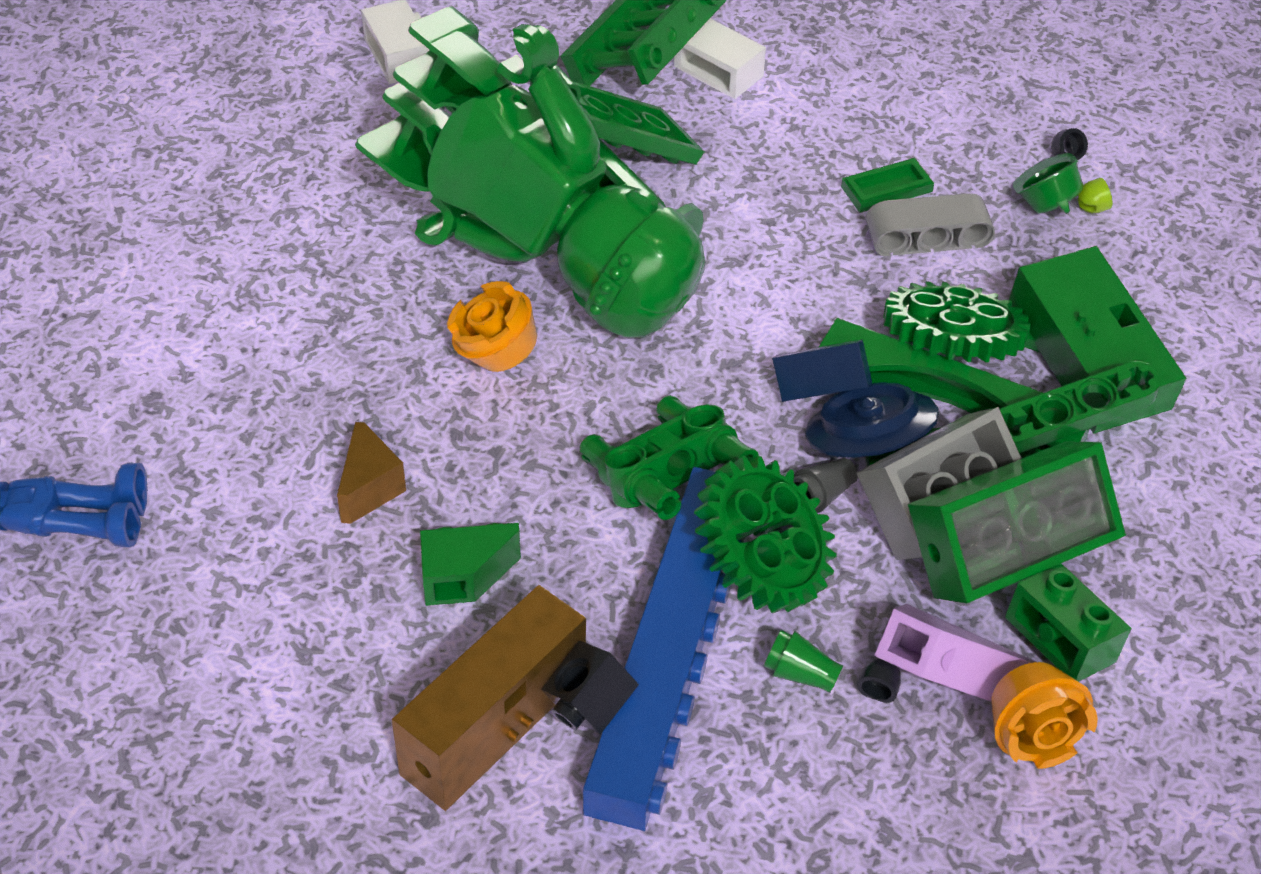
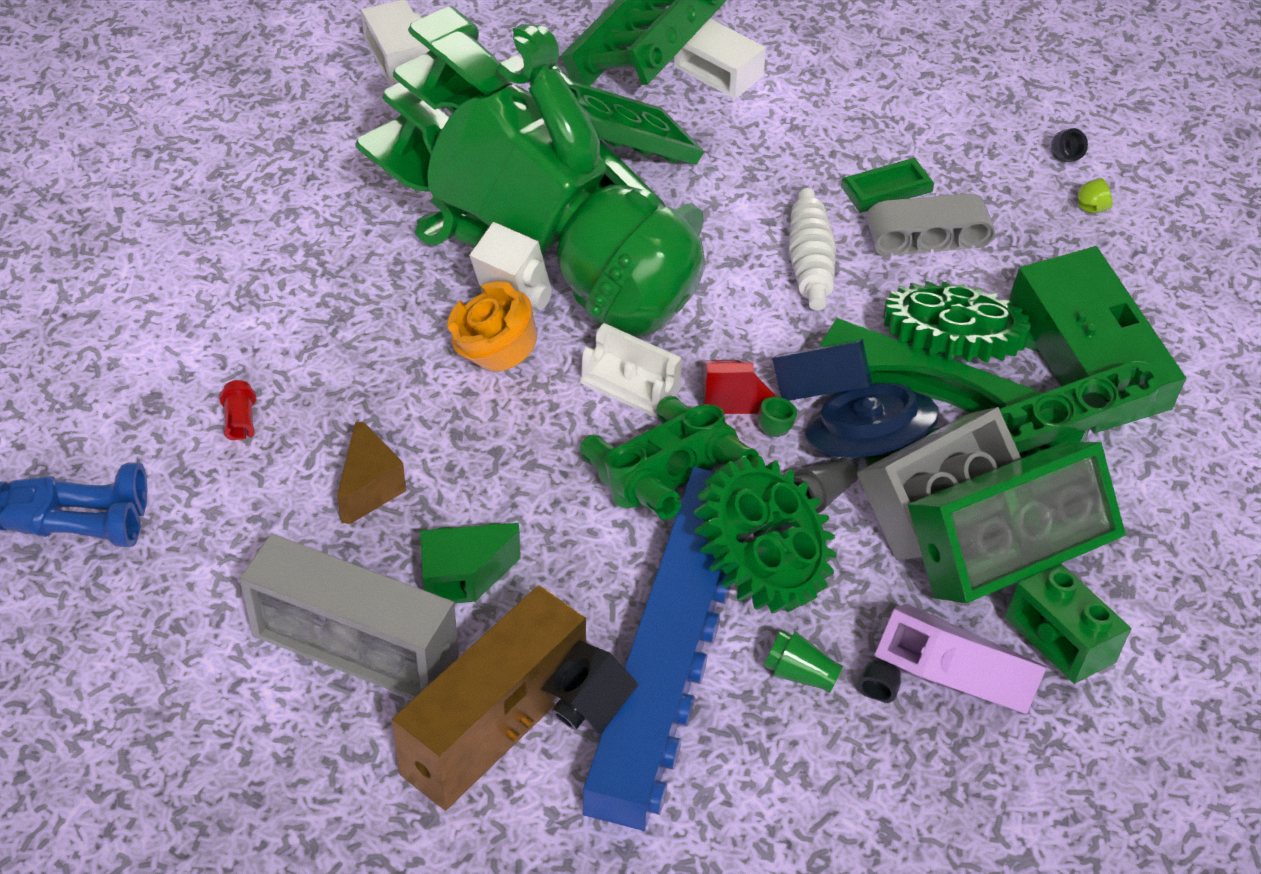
(237, 402): none -> red pin
(349, 617): none -> light grey brick
(512, 259): none -> white brick
(630, 370): none -> white hinge
(733, 386): none -> red slope
(776, 416): none -> green hinge
(812, 249): none -> white piece
(1041, 714): light orange cone -> none
(1050, 183): green piece -> none

